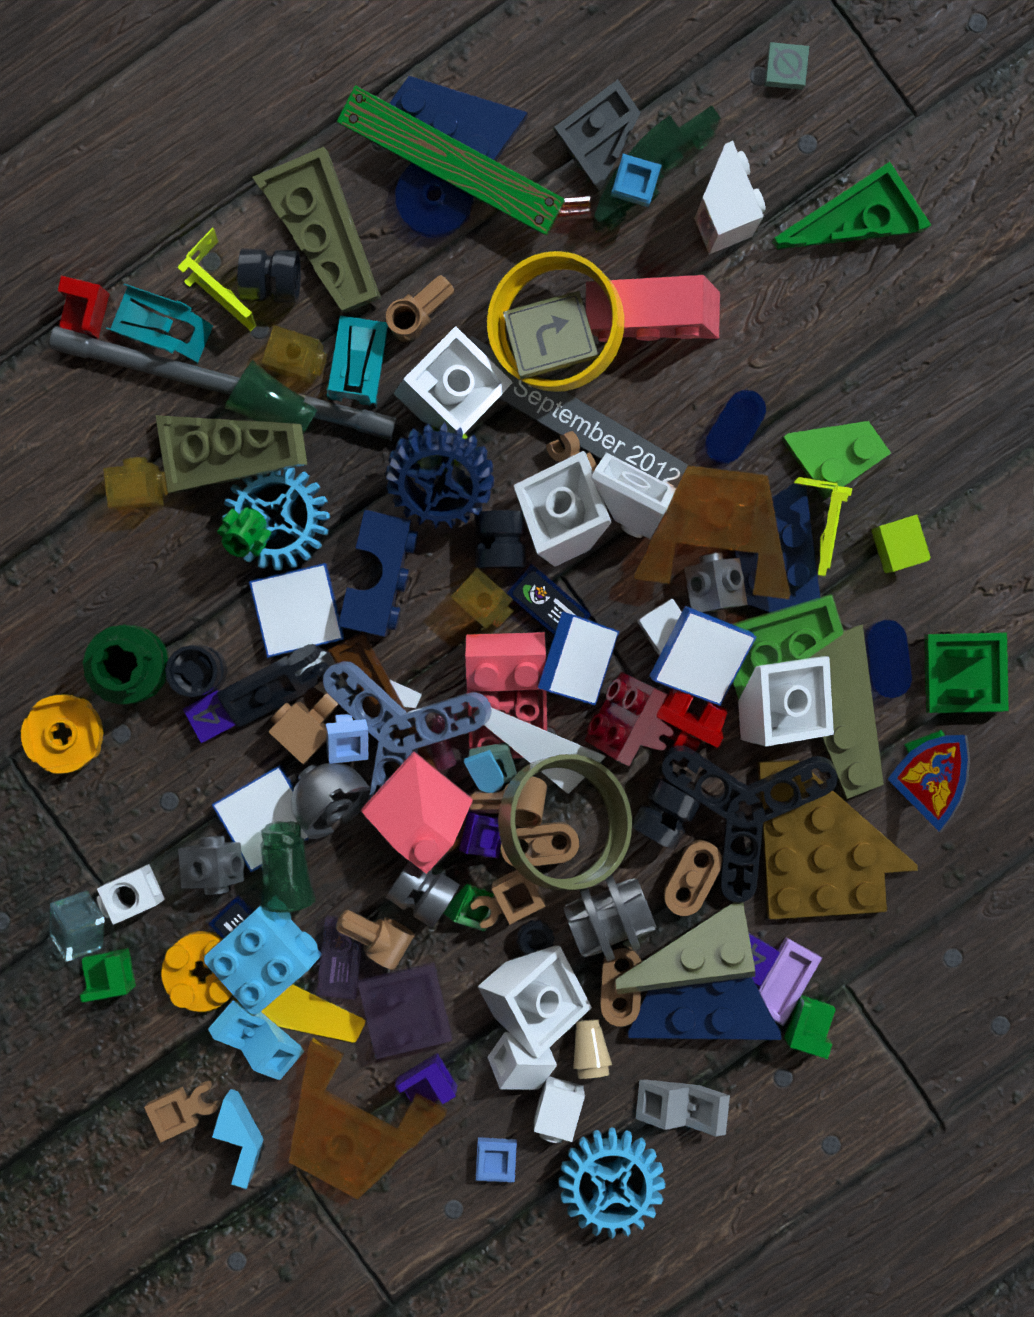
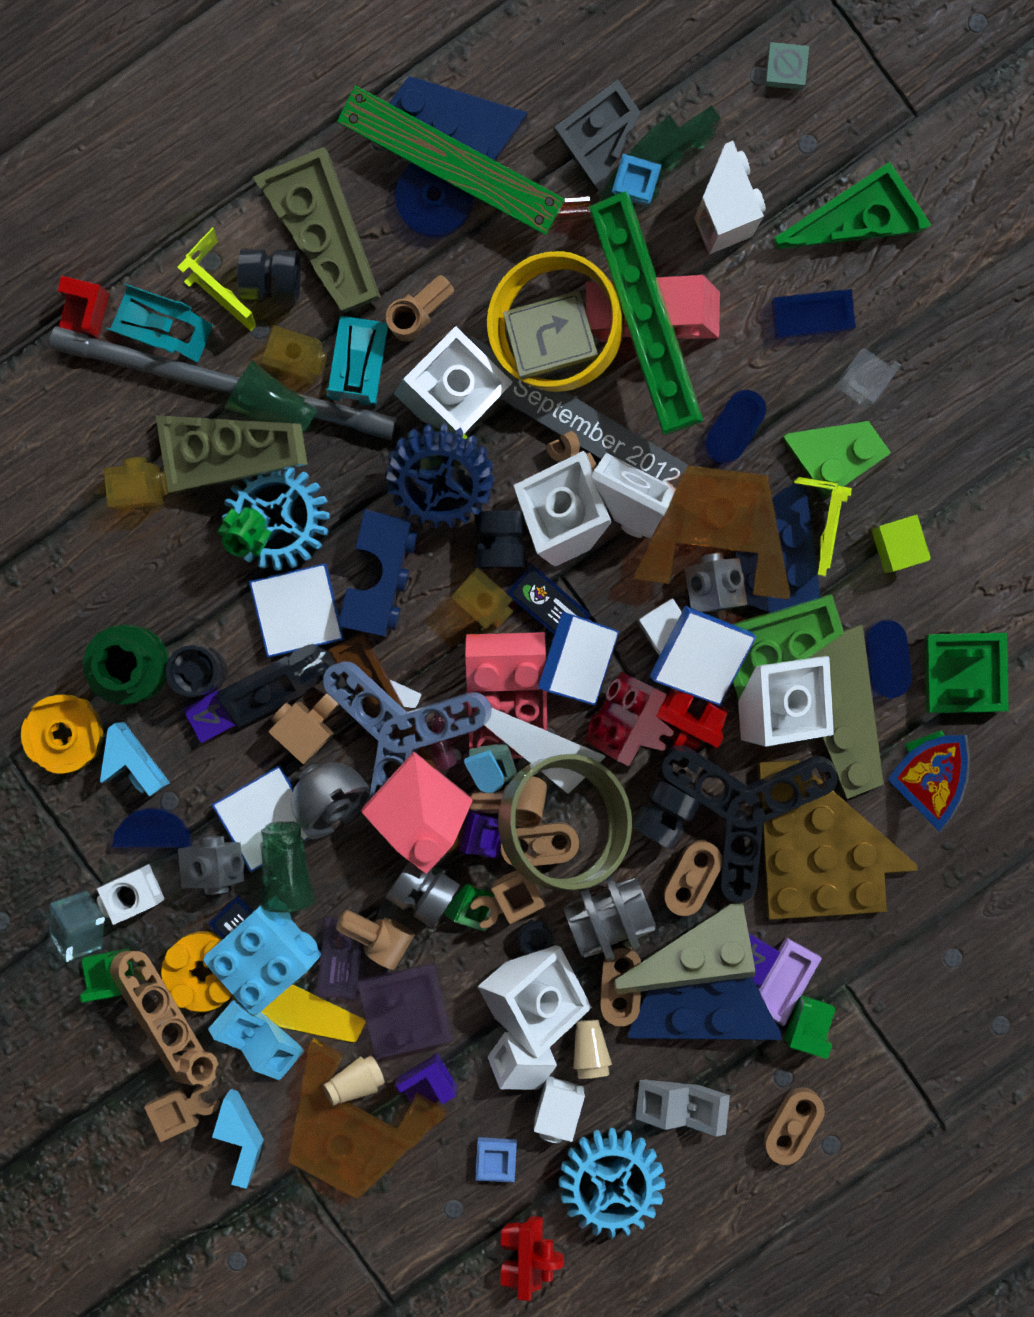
(124, 752): none -> medium azure slope
(152, 829): none -> clear blue tile
(193, 1058): none -> medium nougat beam
(346, 739): light blue tile -> none
(354, 1081): none -> tan cone
(535, 1257): none -> red hips
(646, 314): none -> green tile
(796, 1125): none -> medium nougat plate
(813, 314): none -> clear blue tile
(866, 378): none -> clear panel

